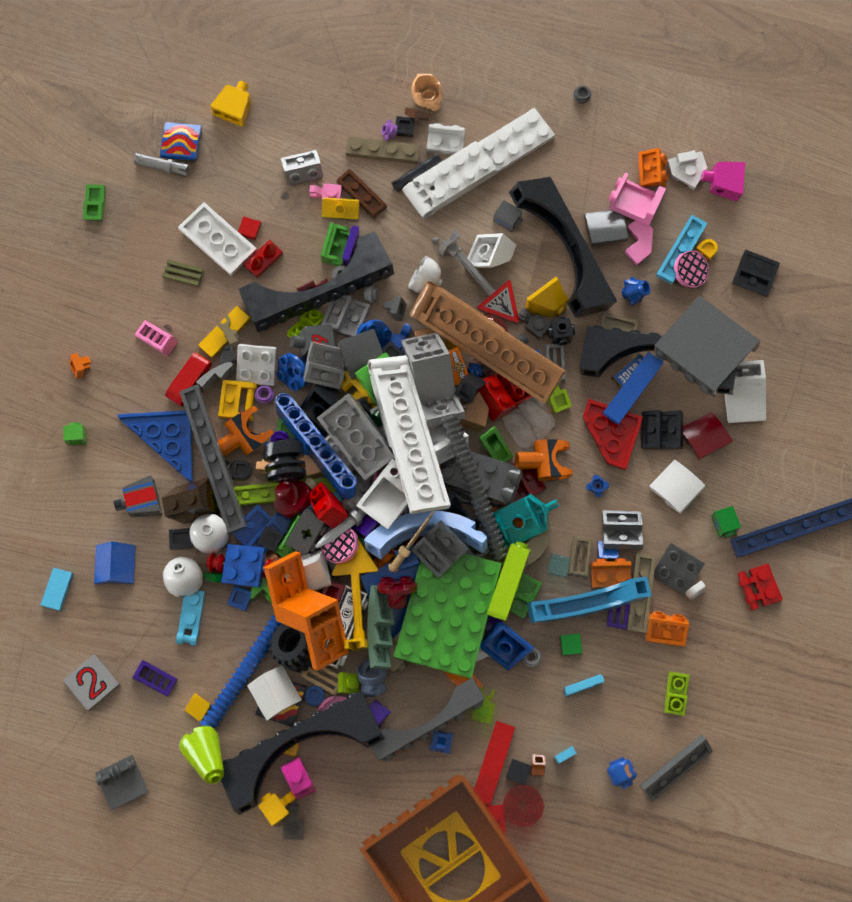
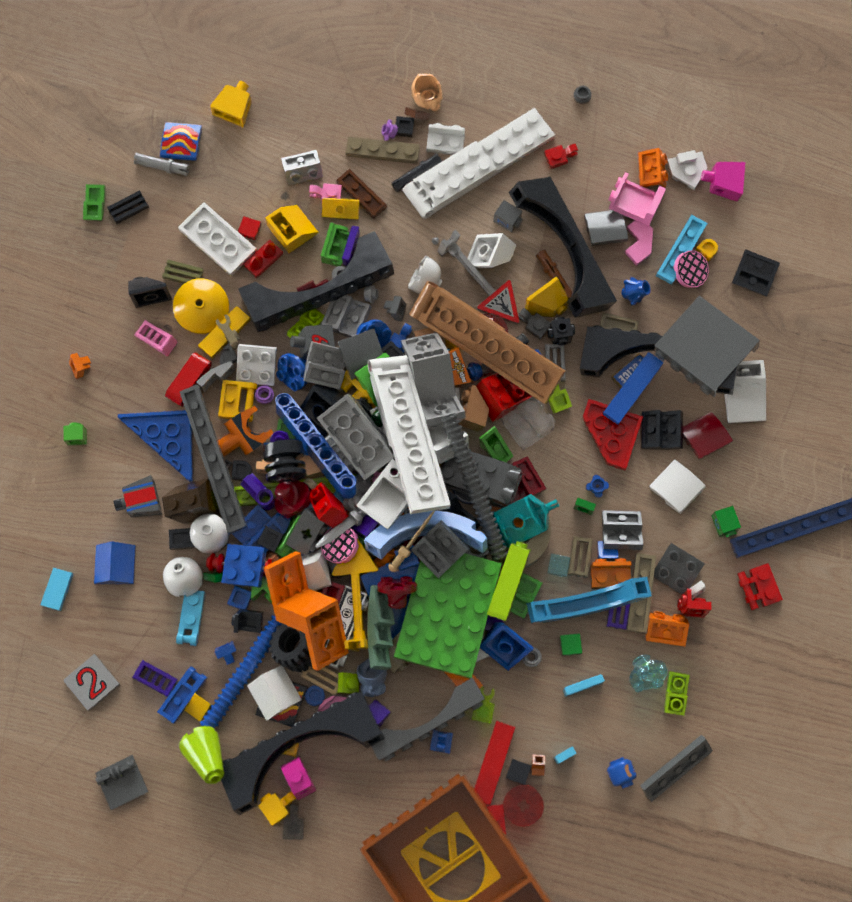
(127, 204): none -> black tile
(148, 291): none -> black slope
(181, 695): none -> blue plate
(200, 318): none -> yellow dish
(226, 651): none -> blue tile
(247, 621): none -> black bracket
(257, 491): none -> dark purple piece
(290, 227): none -> yellow slope
(469, 387): black panel -> none
(544, 258): none -> reddish brown pin
(545, 460): orange connector -> none
(558, 156): none -> red plate
(584, 506): none -> green tile
(647, 673): none -> clear light blue plate
(695, 608): none -> red bracket

